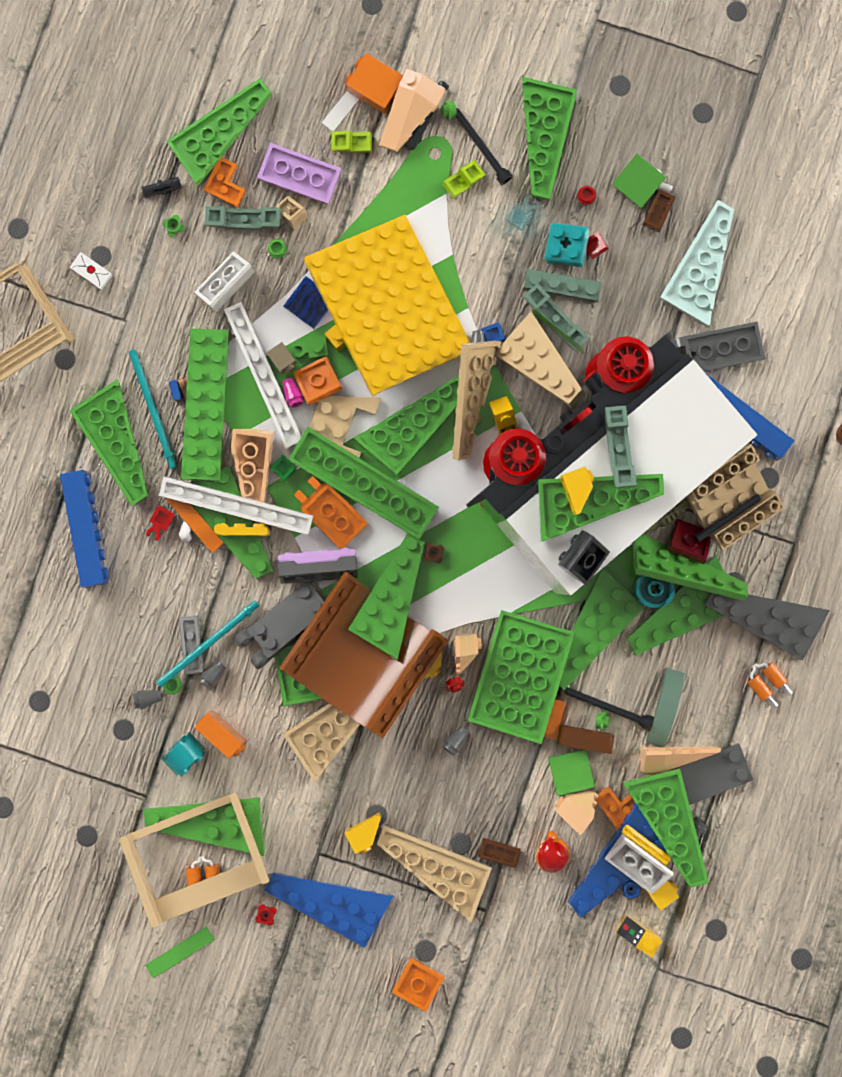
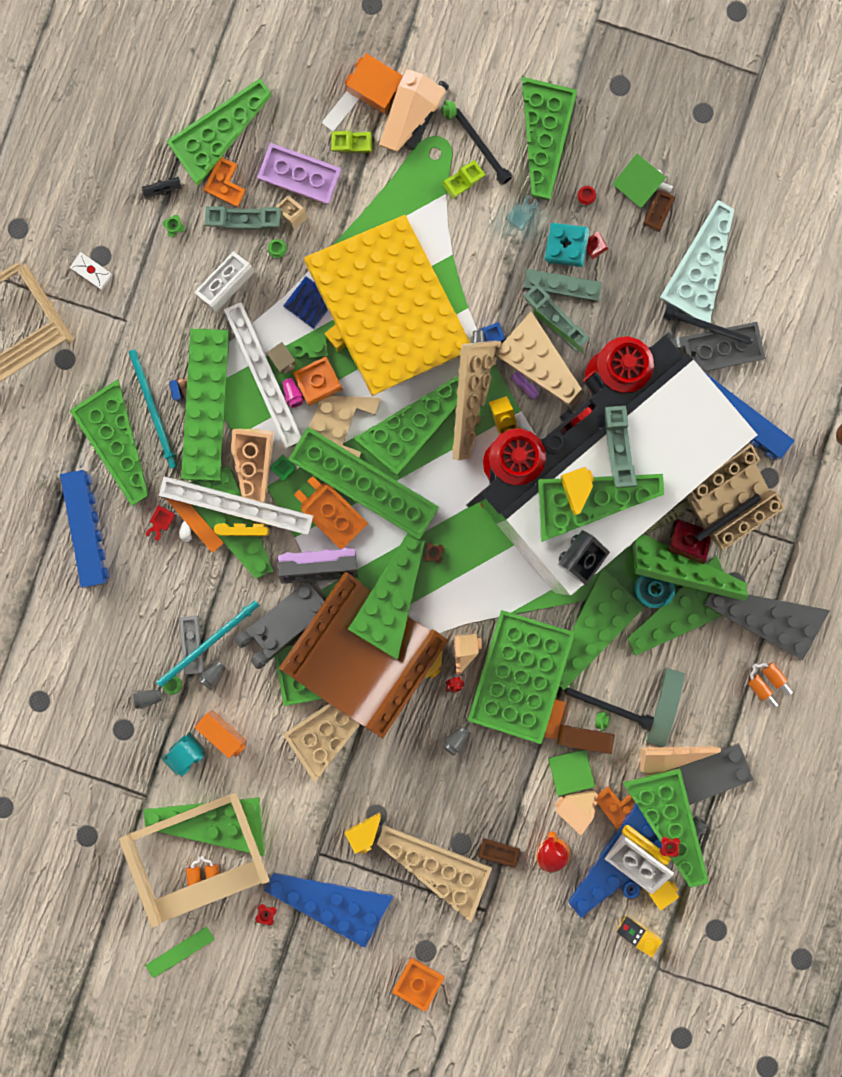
(523, 383): none -> medium lavender piece
(672, 314): none -> black piece
(674, 851): none -> red plate

